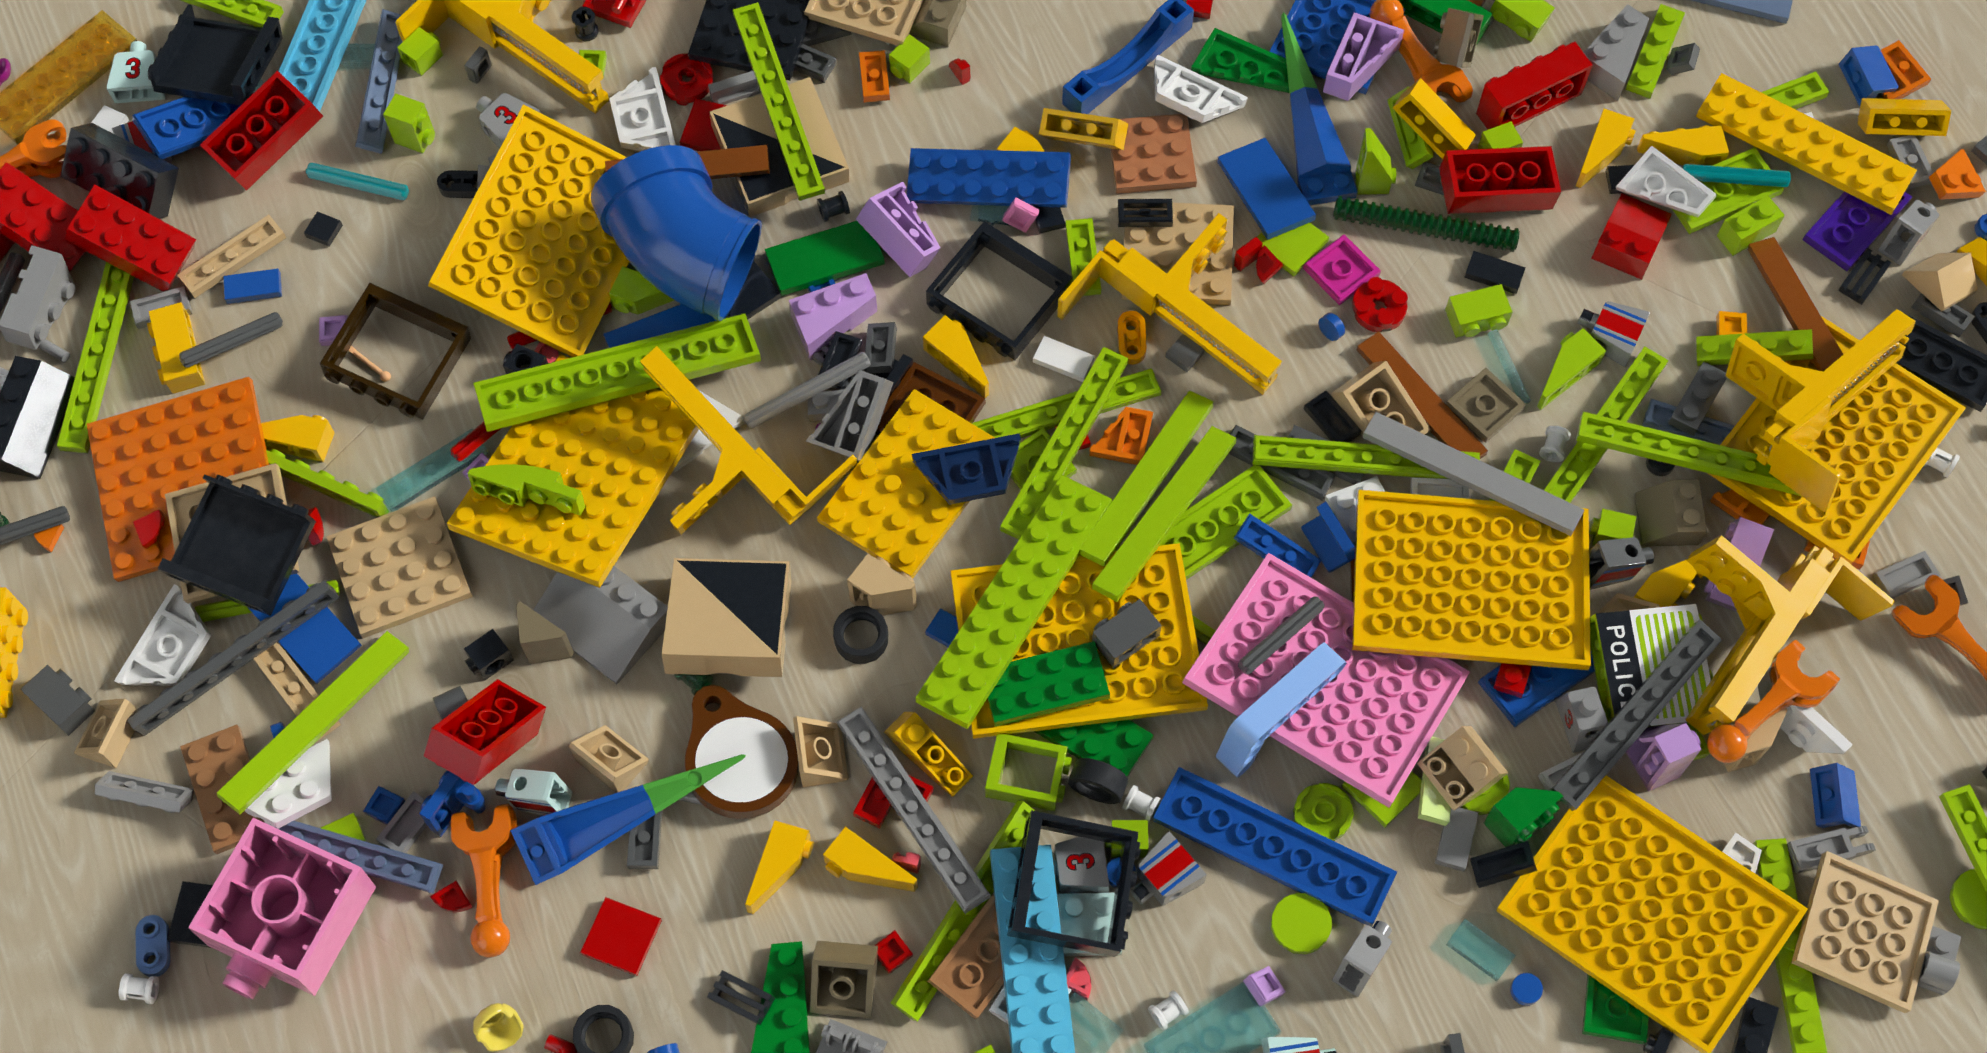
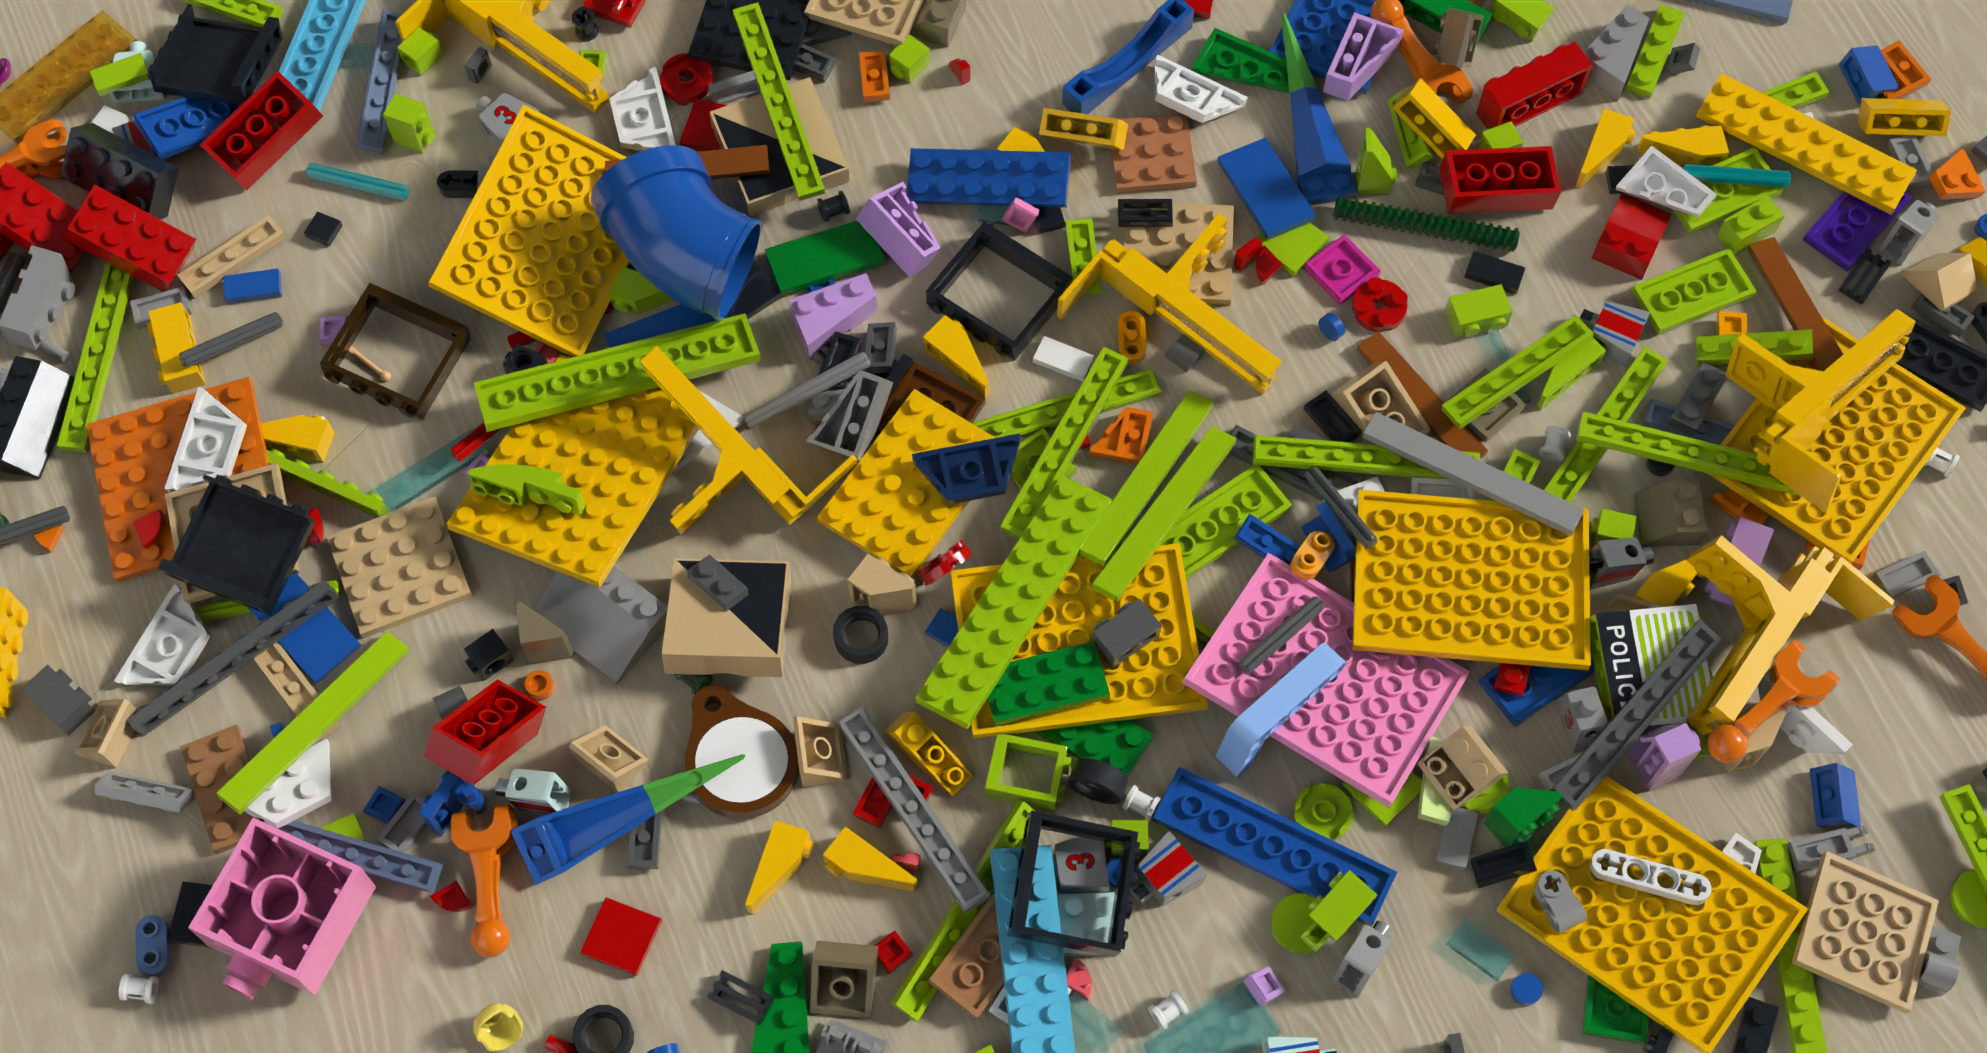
(120, 74): none -> lime tile
(207, 443): none -> white wing
(538, 685): none -> orange tile
(718, 582): none -> dark grey plate
(943, 564): none -> red plate
(1314, 553): none -> light orange plate
(1338, 909): none -> lime brick
(1341, 507): none -> dark grey axle
(1517, 372): none -> lime plate
(1561, 905): none -> light grey piece
(1651, 871): none -> white beam
(1693, 291): none -> lime plate

